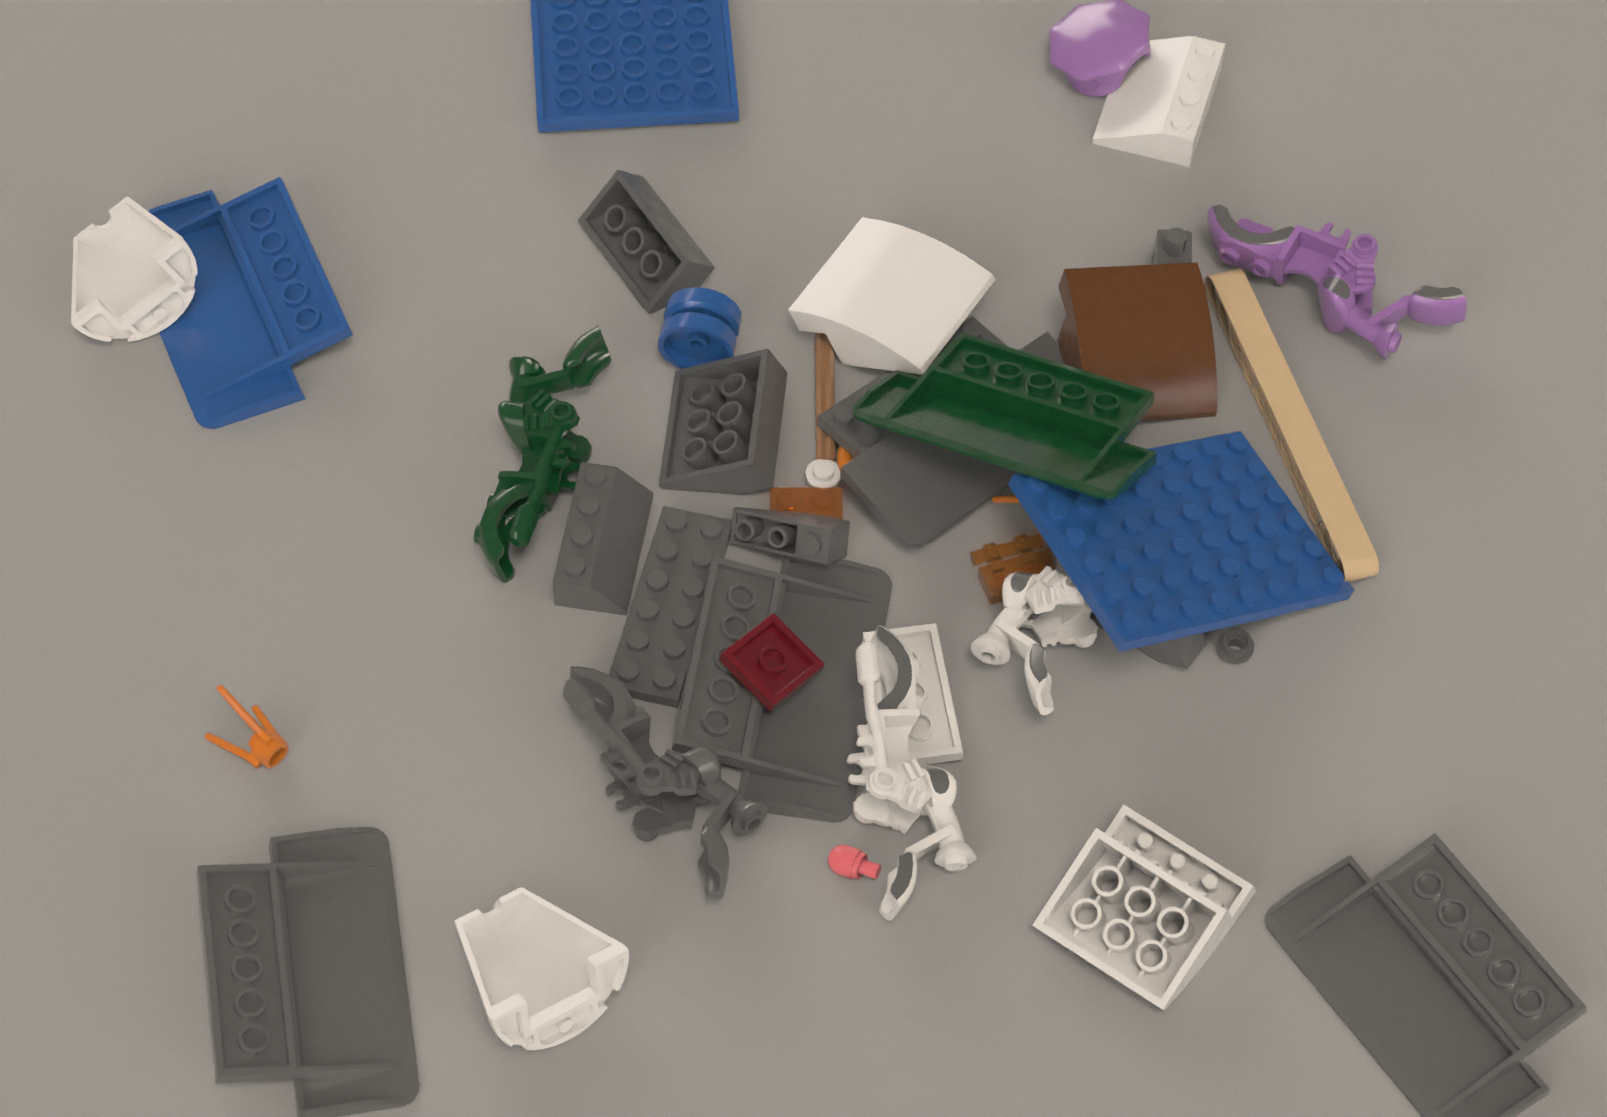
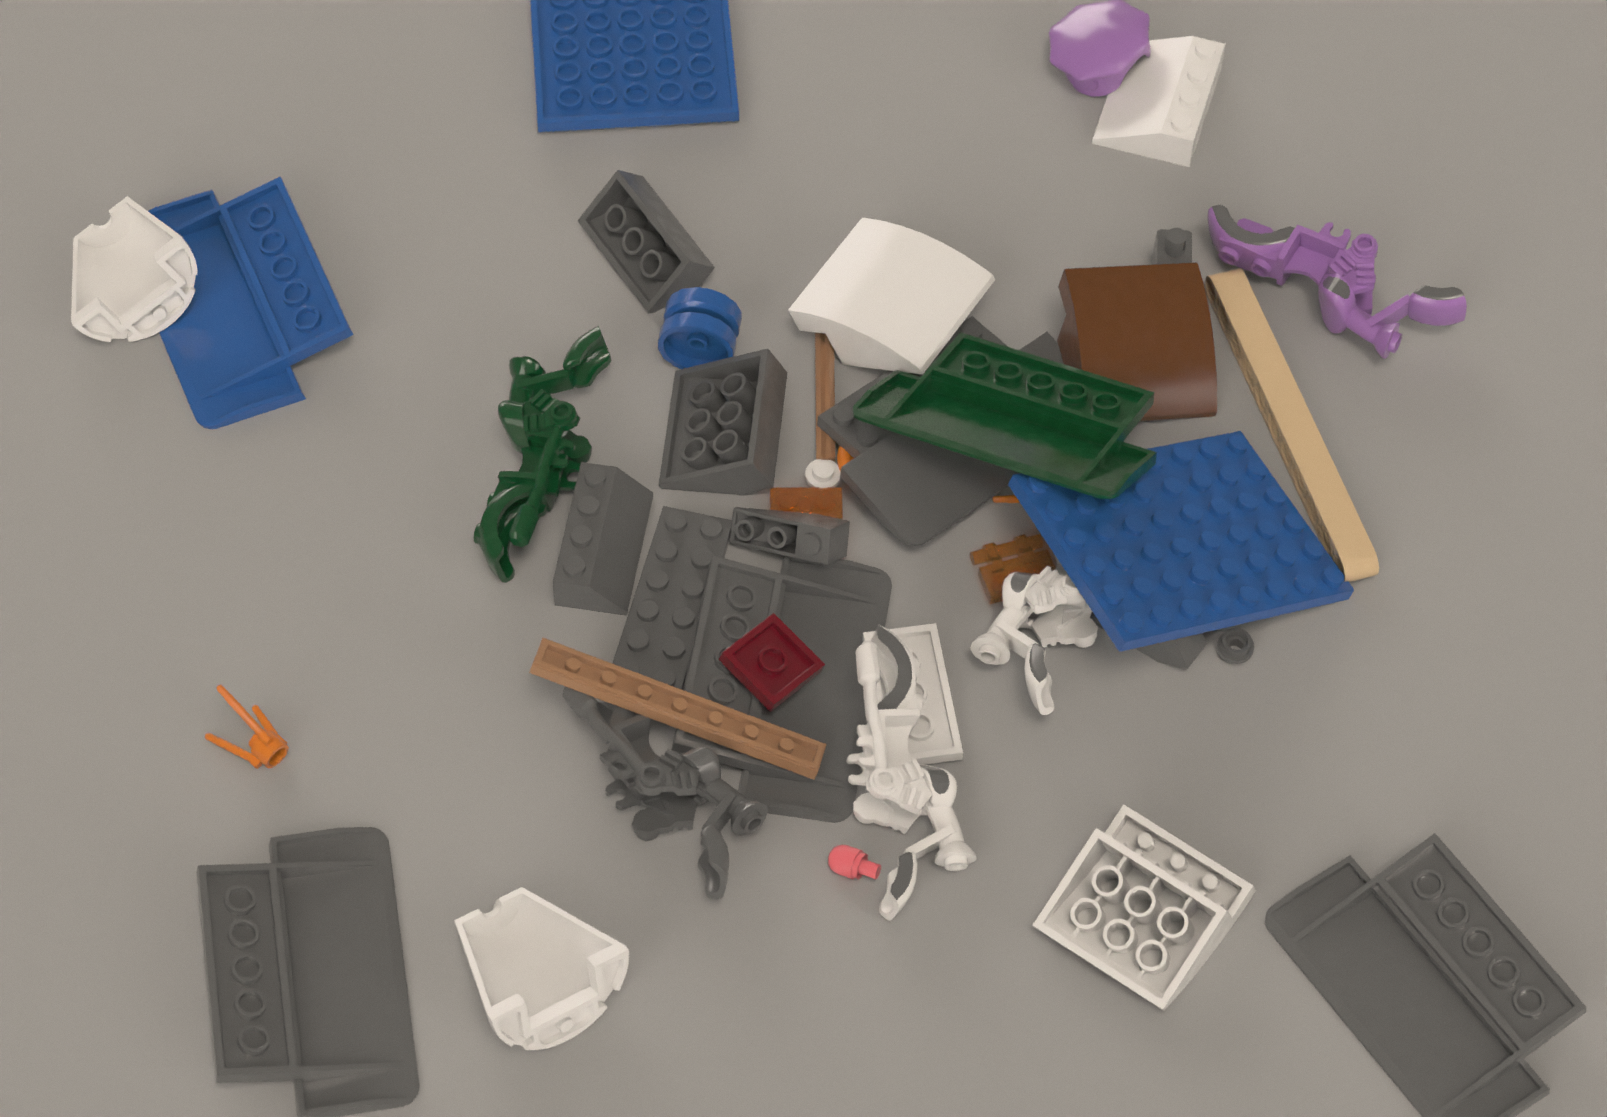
(678, 708): none -> medium nougat tile

